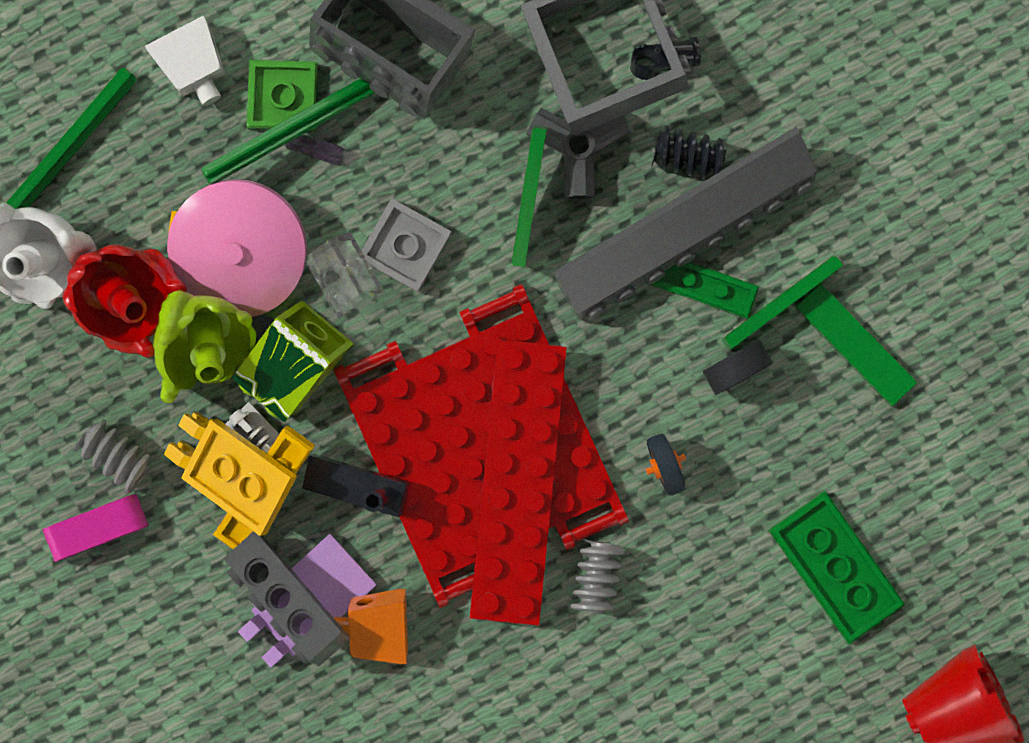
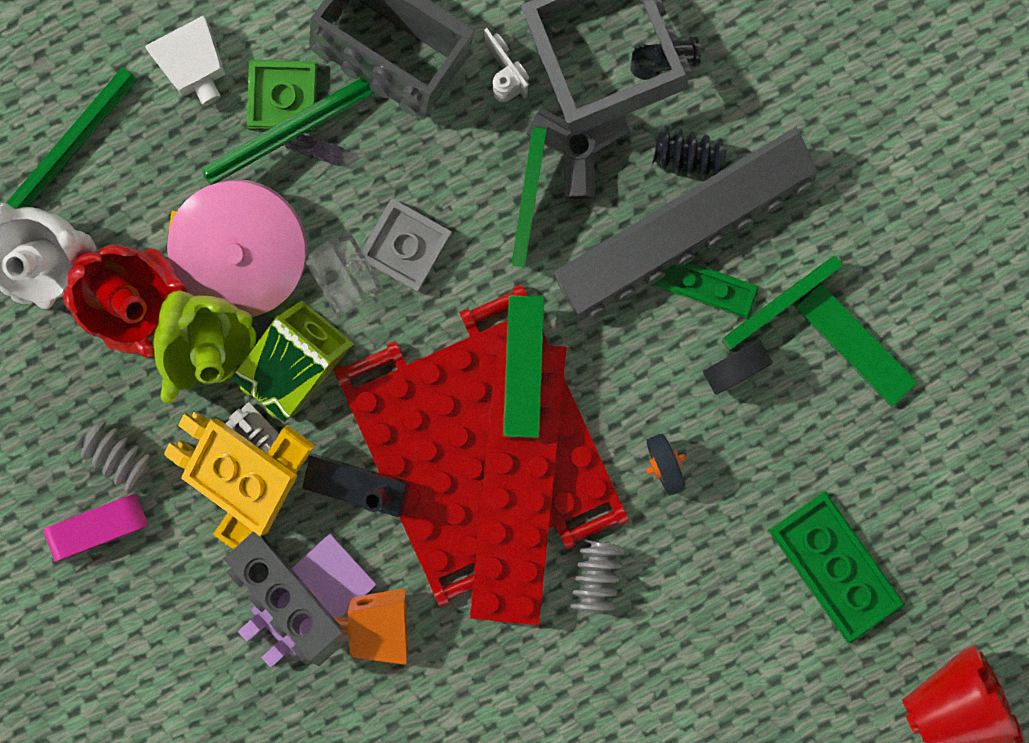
(513, 77): none -> white hinge
(523, 366): none -> green tile

